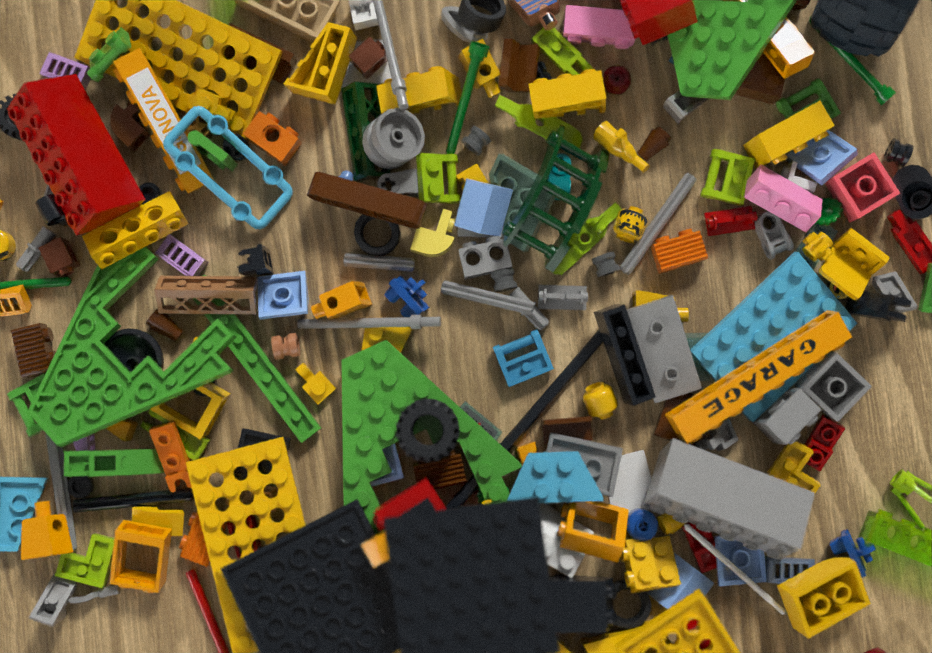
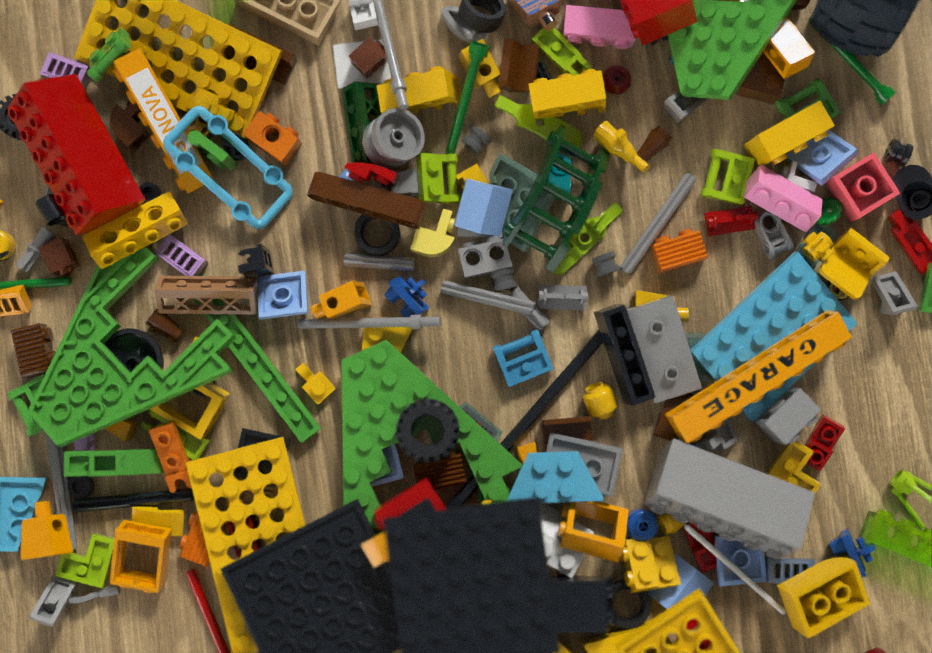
(285, 346): nougat wheel -> none
(325, 65): yellow wedge -> none
(365, 172): none -> red slope
(630, 224): yellow head -> none
(632, 482): white sticker -> none
(833, 385): light grey brick -> none
(878, 306): black hinge -> none

